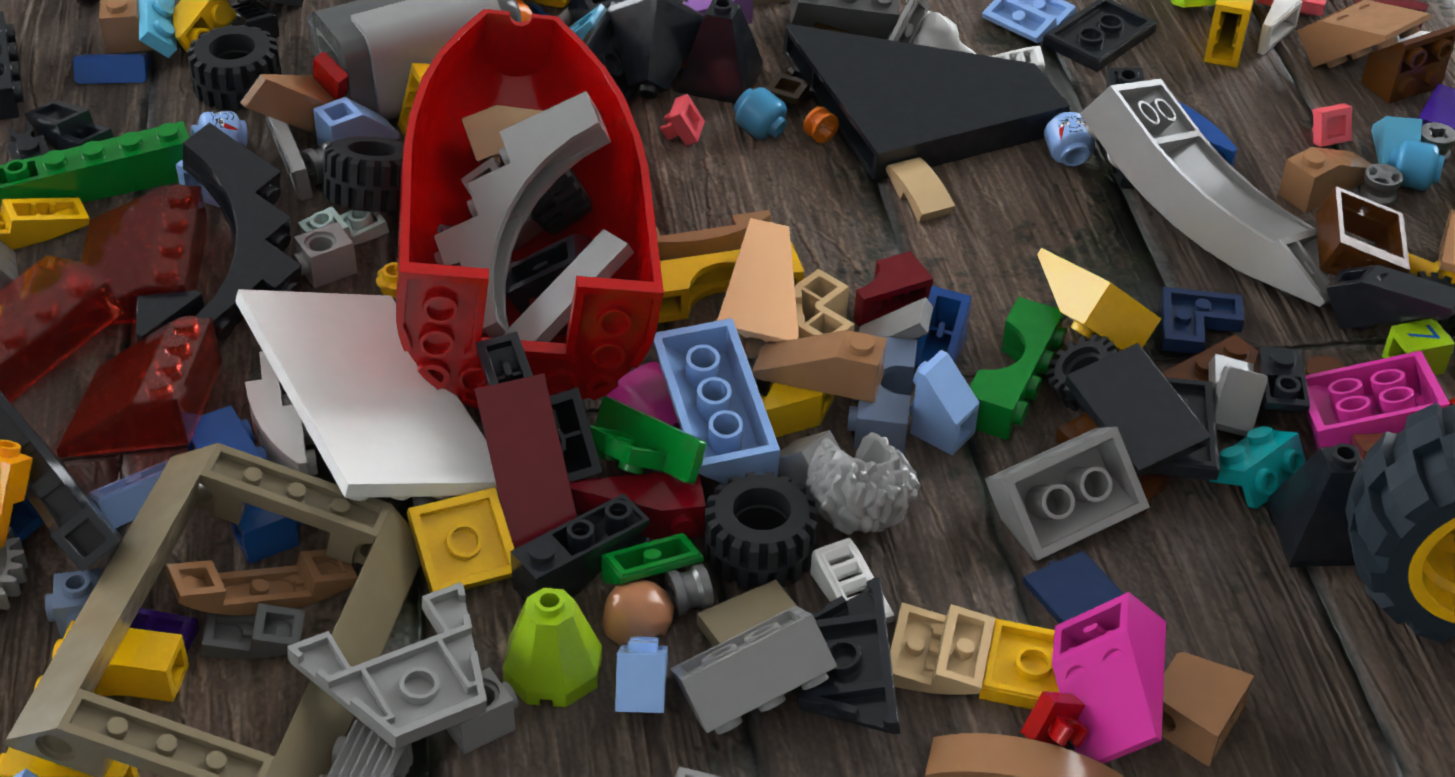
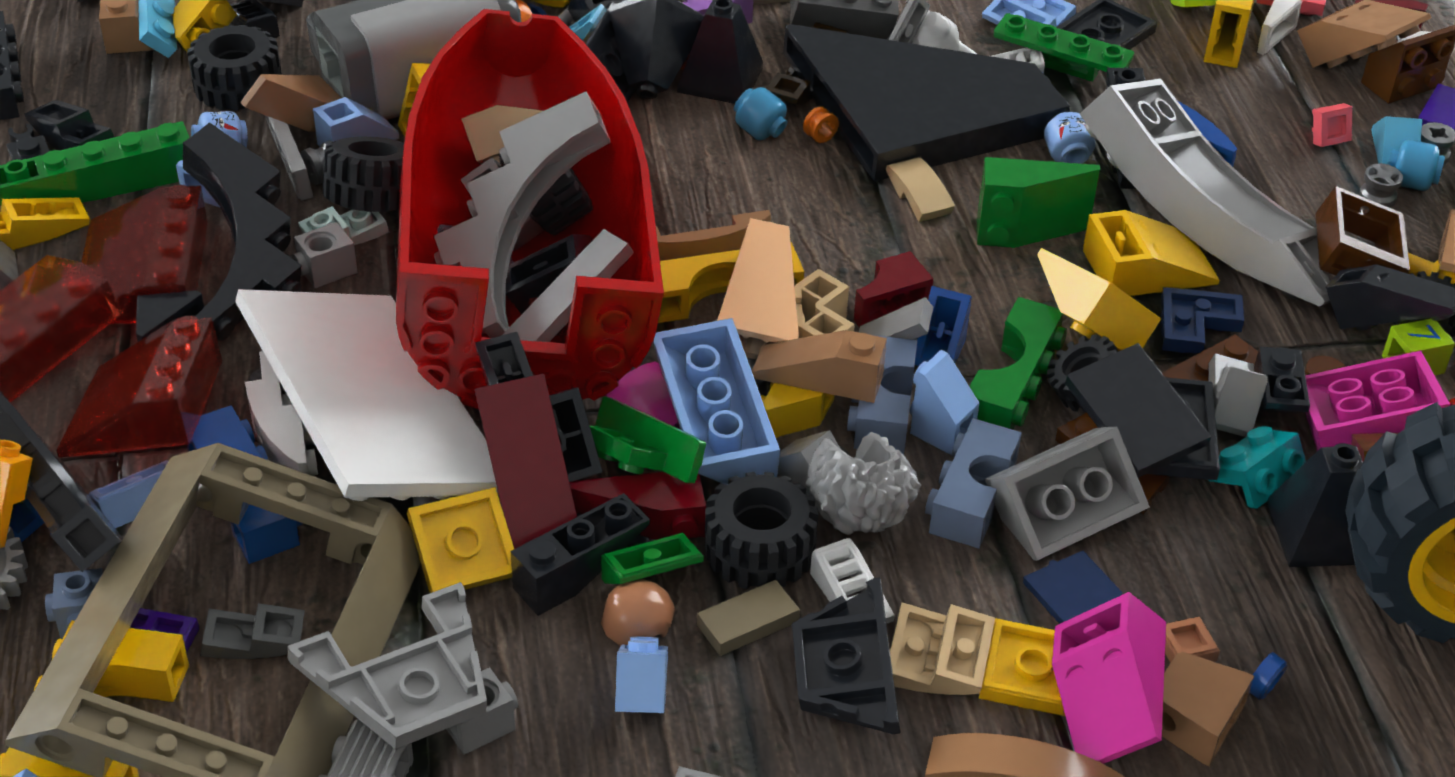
(111, 68): blue slope -> none
(239, 592): medium nougat slope -> none
(330, 75): red tile -> none
(388, 279): yellow plate -> none
(552, 651): lime cone -> none
(683, 121): coral tile -> none
(689, 589): flat silver wheel -> none
(754, 669): light grey slope -> none
(964, 501): none -> sand blue arch
(1033, 200): none -> green slope
(1056, 720): red tile -> none
(1063, 49): none -> green bracket
(1144, 254): none -> yellow slope
(1190, 637): none -> nougat tile
(1267, 675): none -> blue tile
(1316, 171): medium nougat slope -> none

